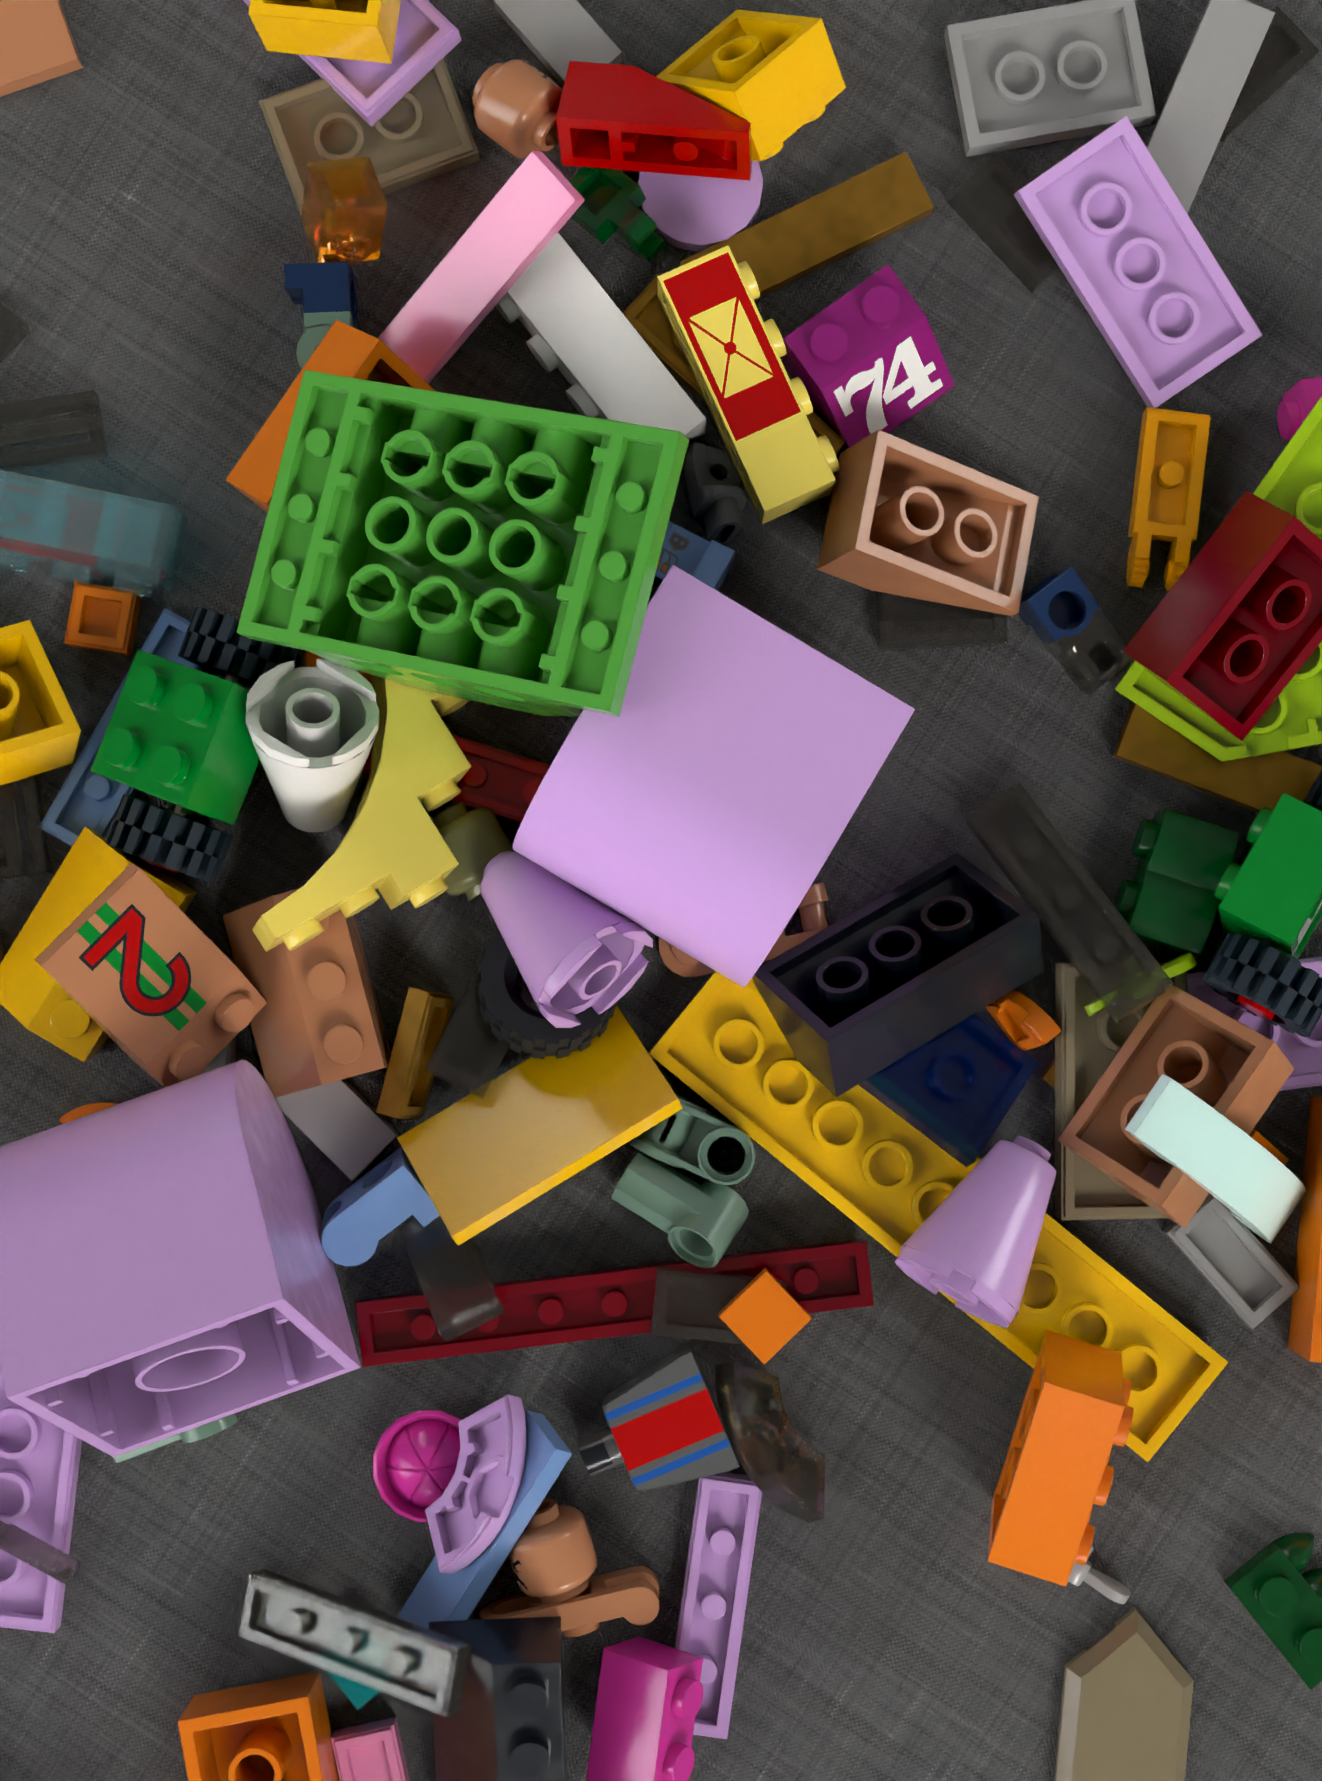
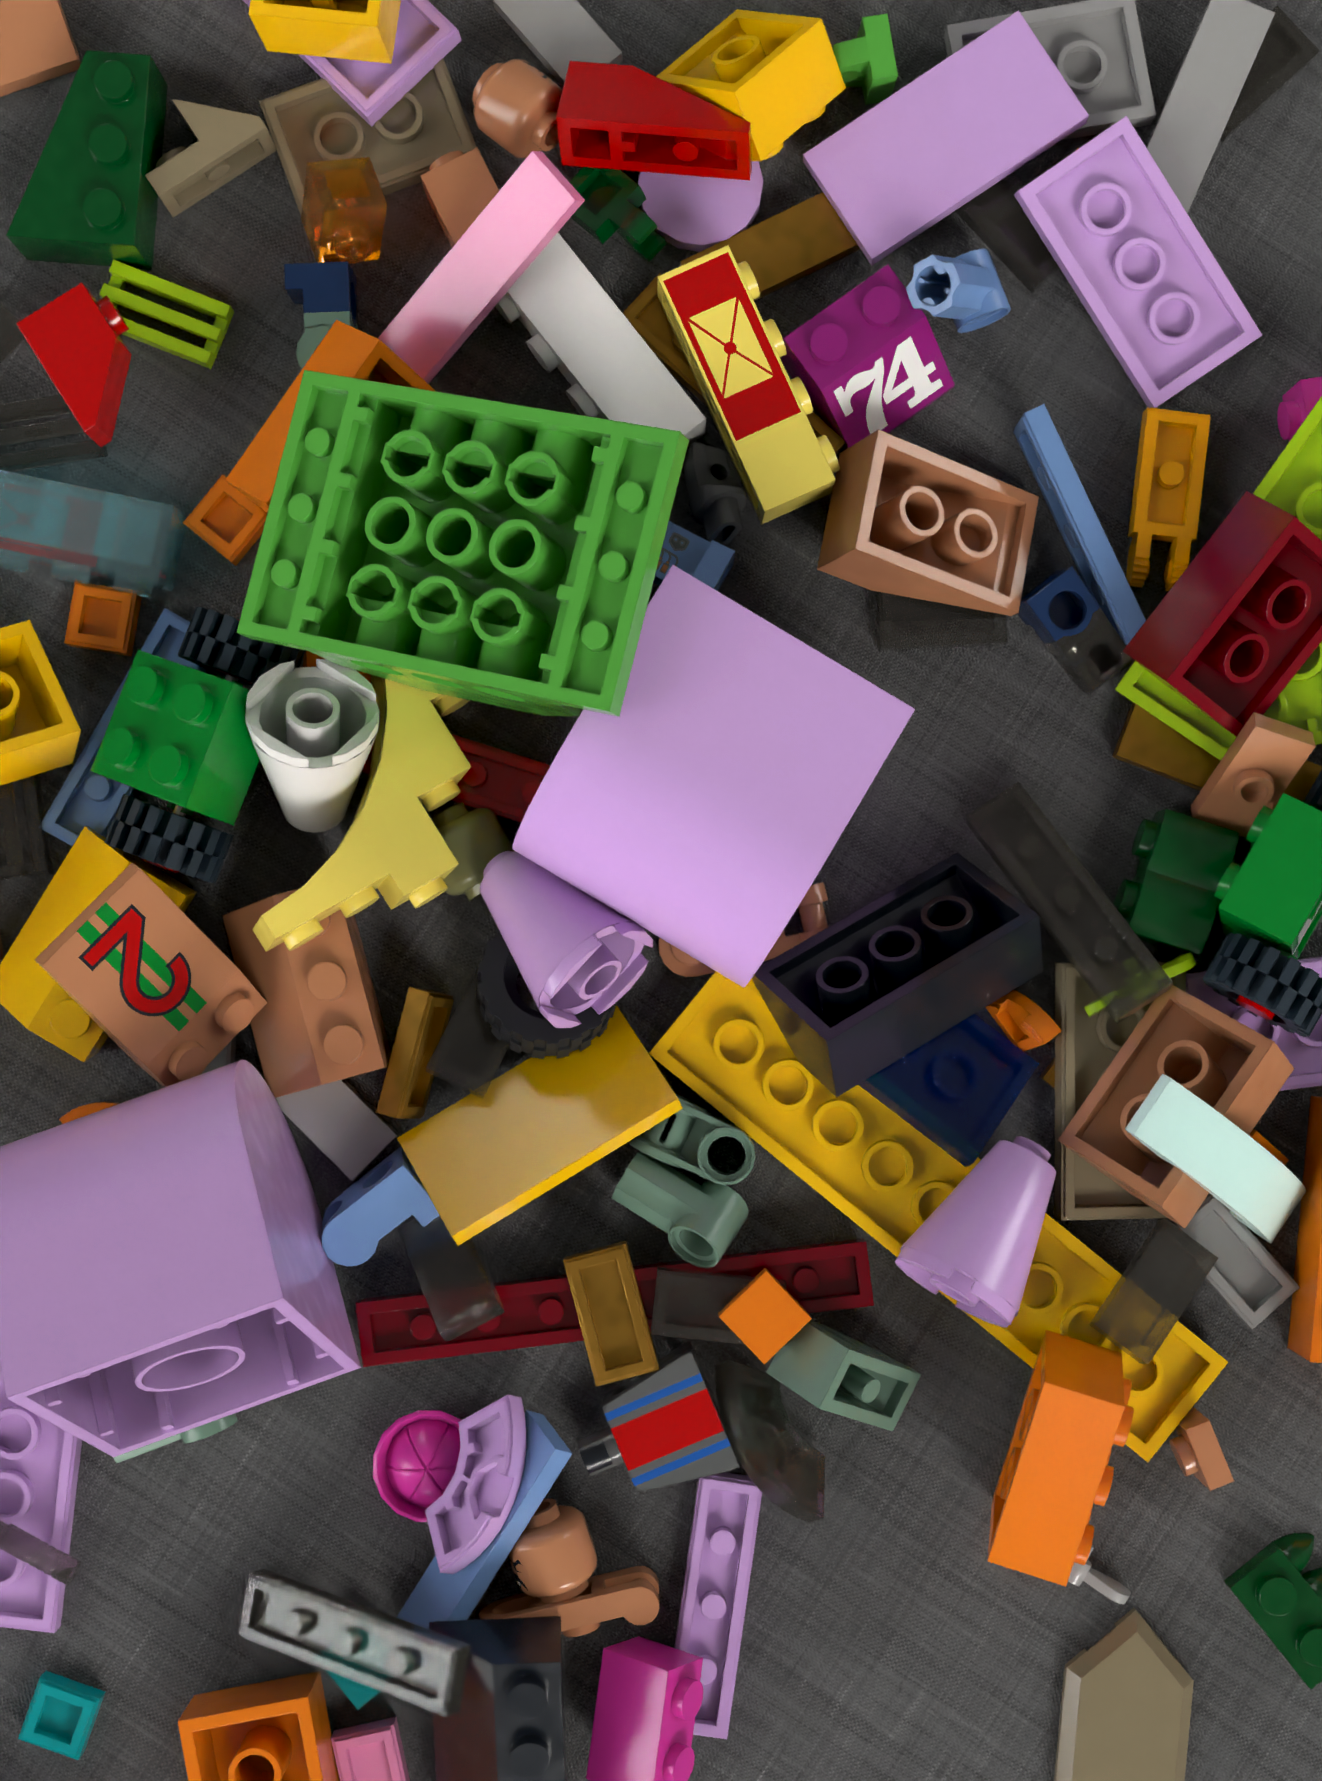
(61, 1715): none -> teal tile
(83, 356): none -> red slope
(90, 182): none -> dark green wedge
(213, 333): none -> lime tile
(224, 149): none -> dark tan slope
(227, 521): none -> orange tile
(458, 190): none -> nougat brick
(611, 1313): none -> pearl gold tile
(844, 1376): none -> sand green slope
(869, 59): none -> bright green tile
(945, 138): none -> lavender tile
(959, 289): none -> medium blue piece
(1078, 521): none -> medium blue tile
(1153, 1291): none -> clear smoke tile
(1200, 1452): none -> nougat plate
(1253, 773): none -> nougat plate

